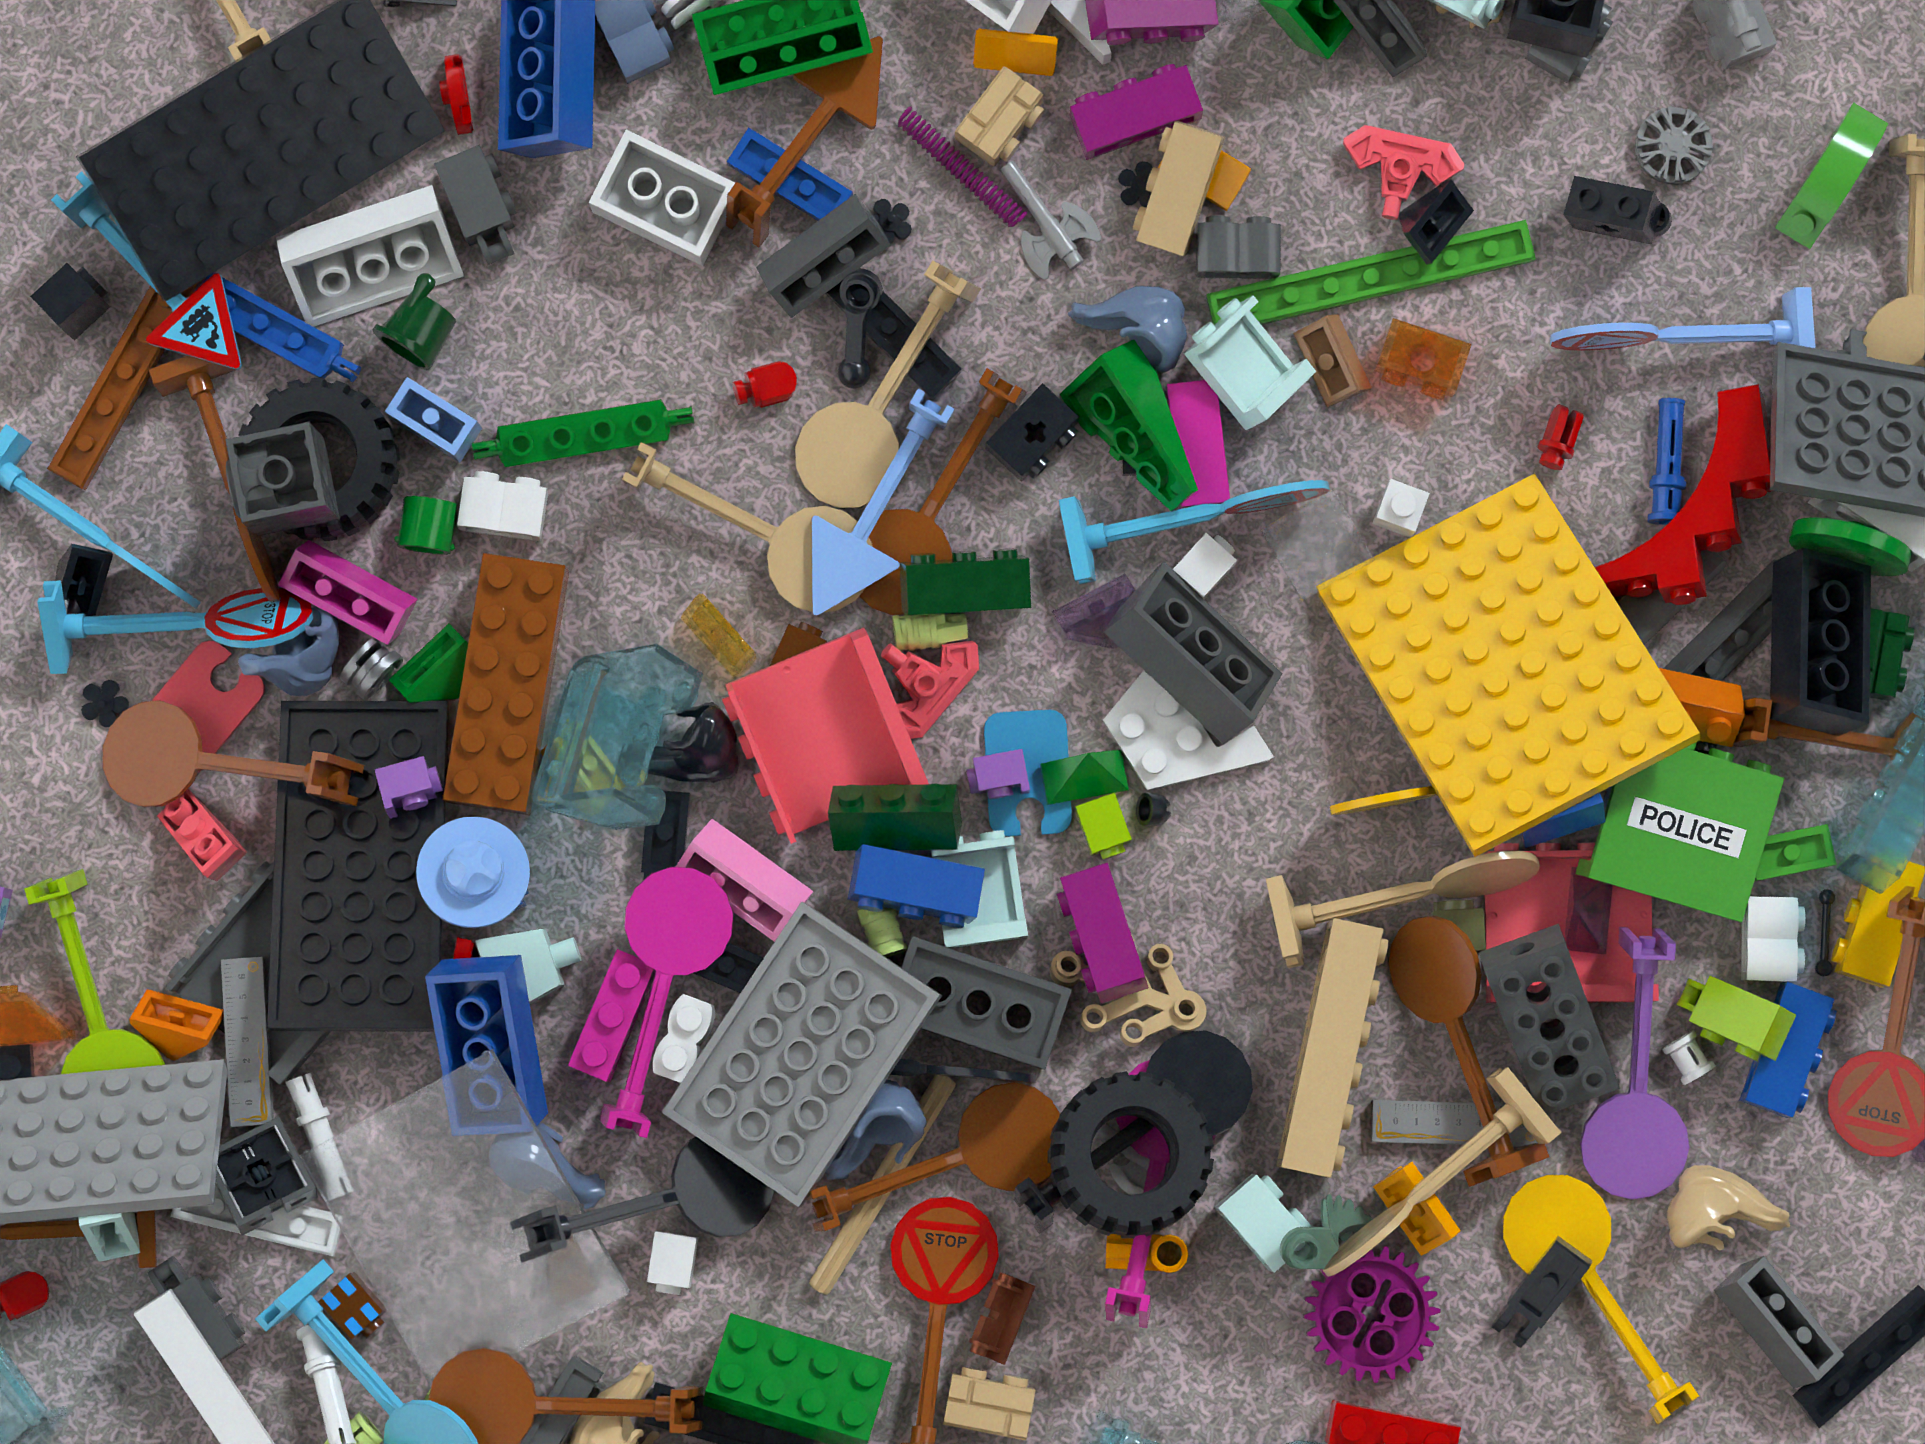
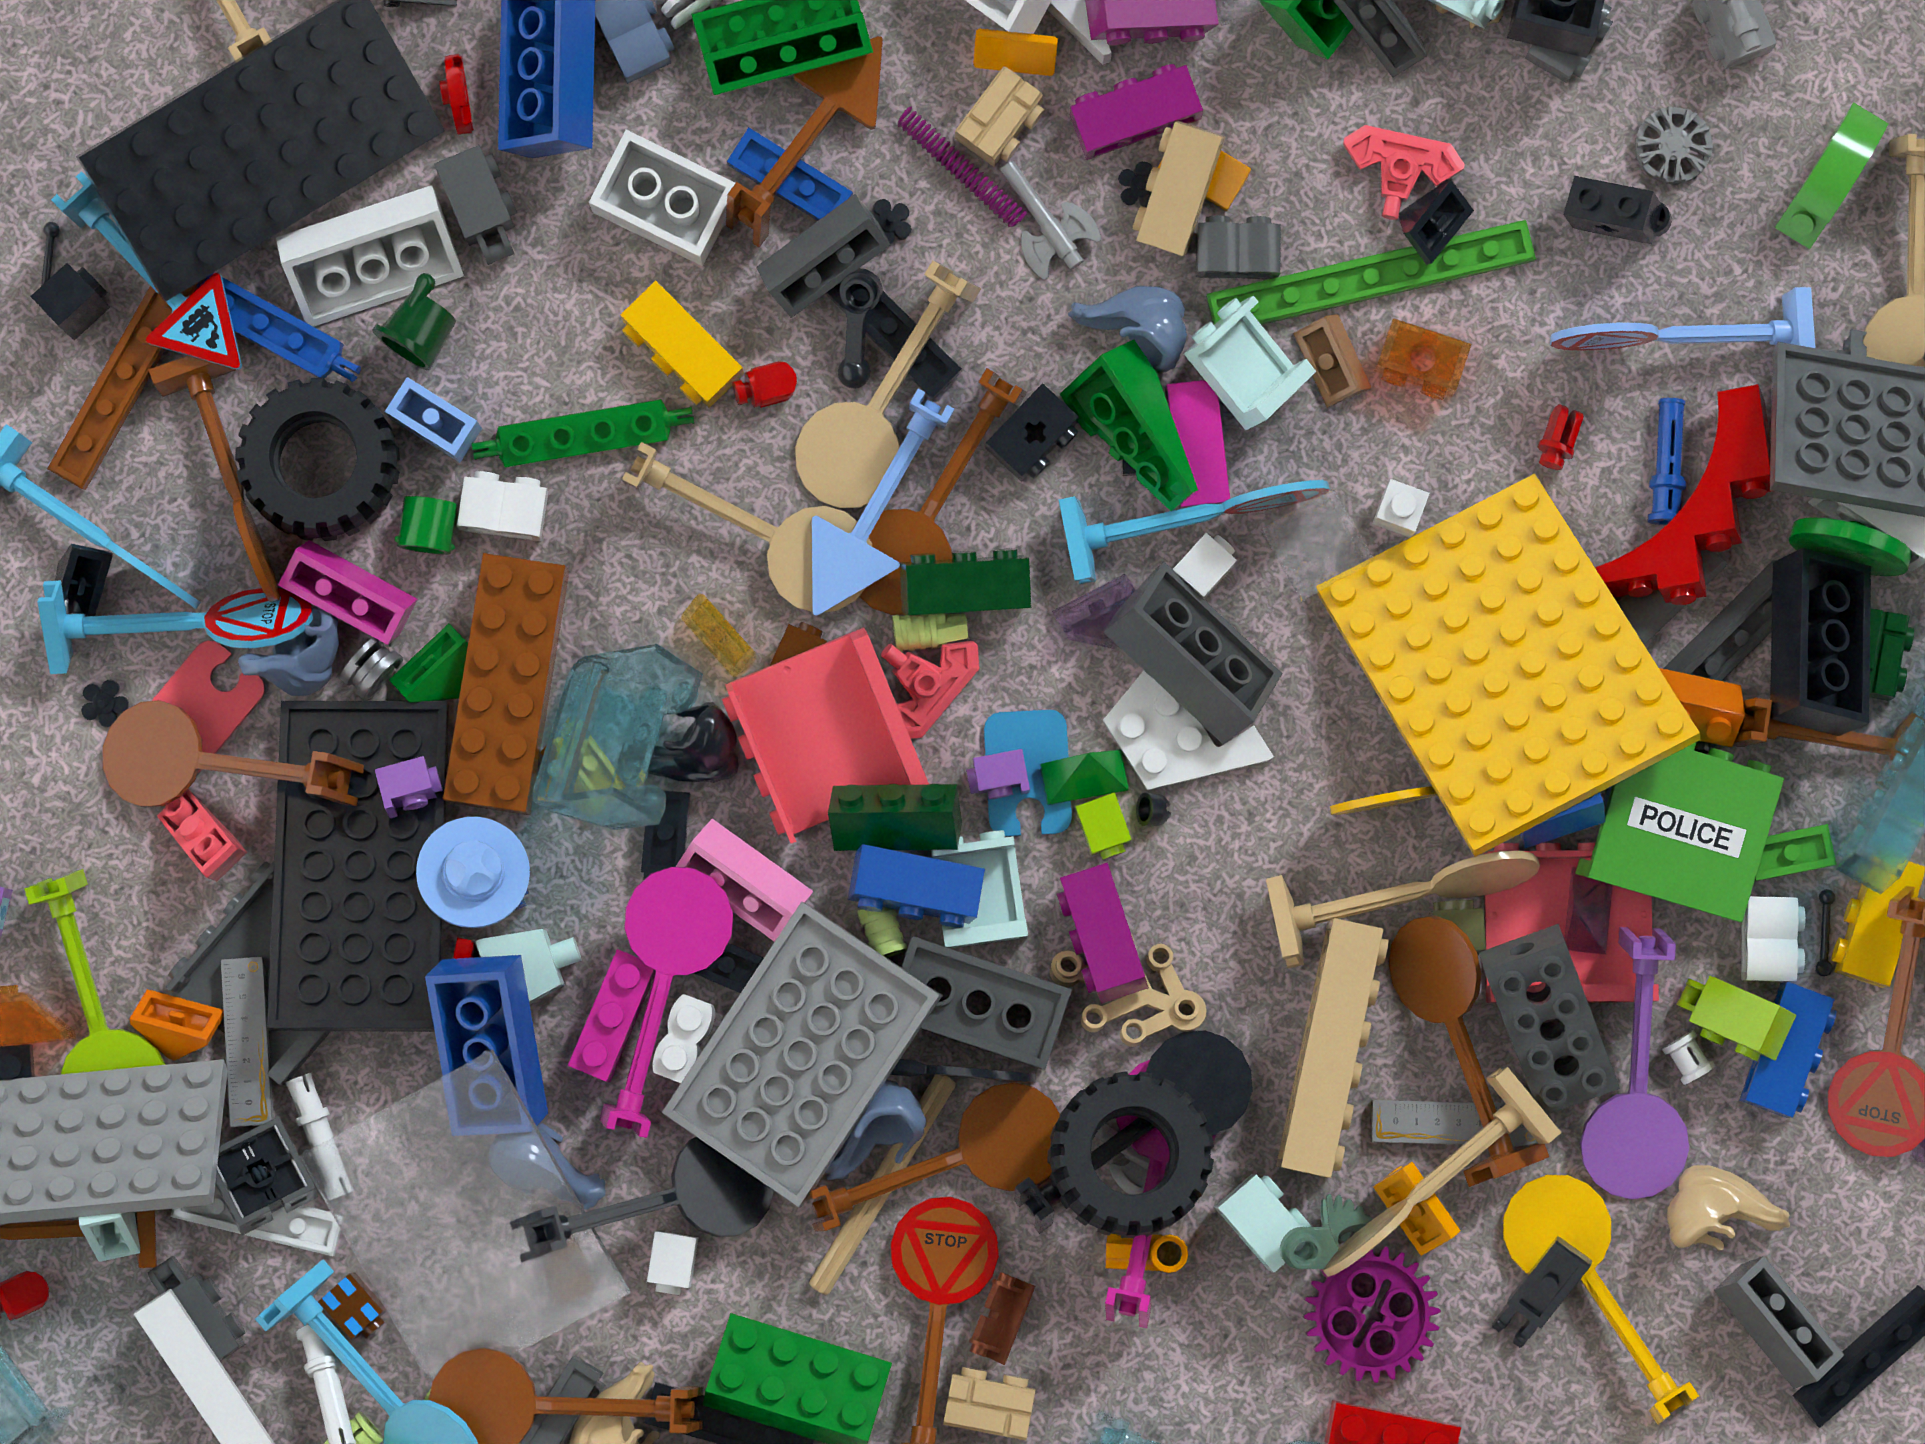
(51, 230): none -> black hinge
(281, 479): dark grey brick -> none
(680, 345): none -> yellow brick

